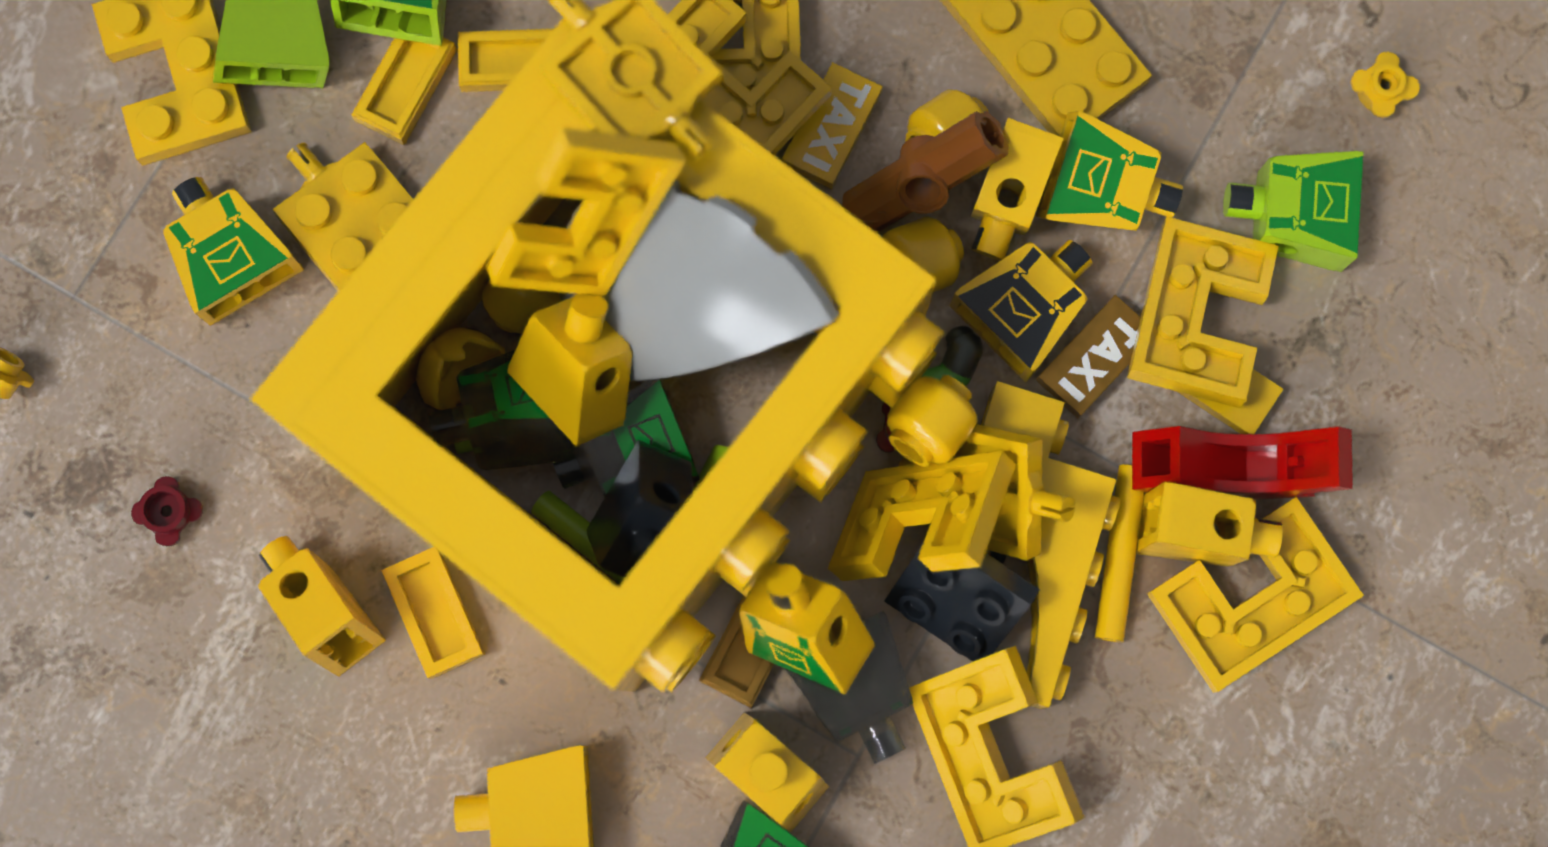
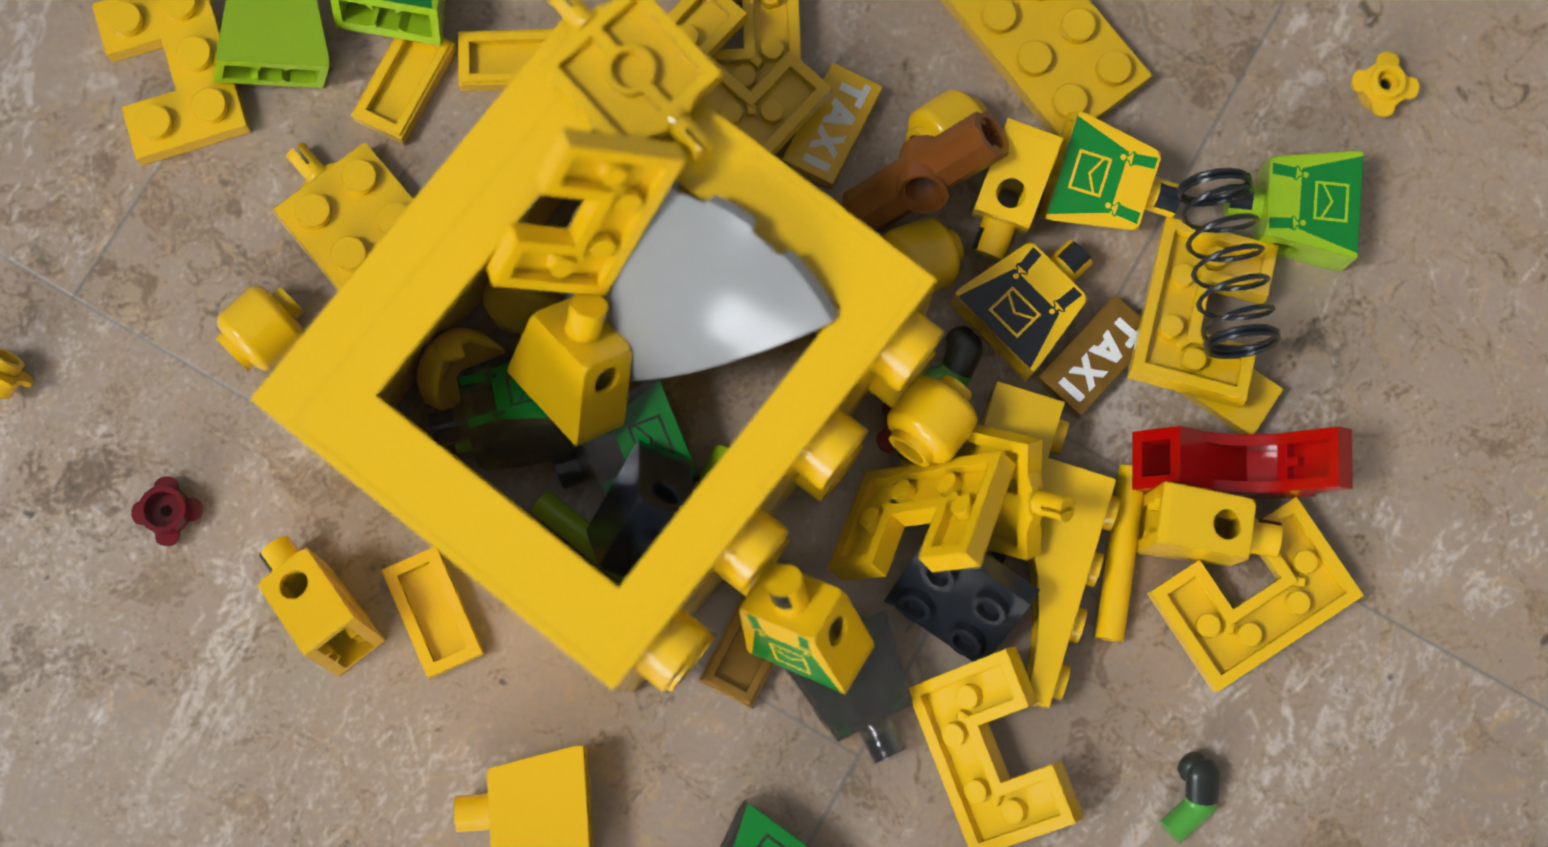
(224, 251): torso -> none
(260, 327): none -> yellow head
(767, 772): yellow torso -> none
(1200, 798): none -> arm
(1210, 198): none -> black piece

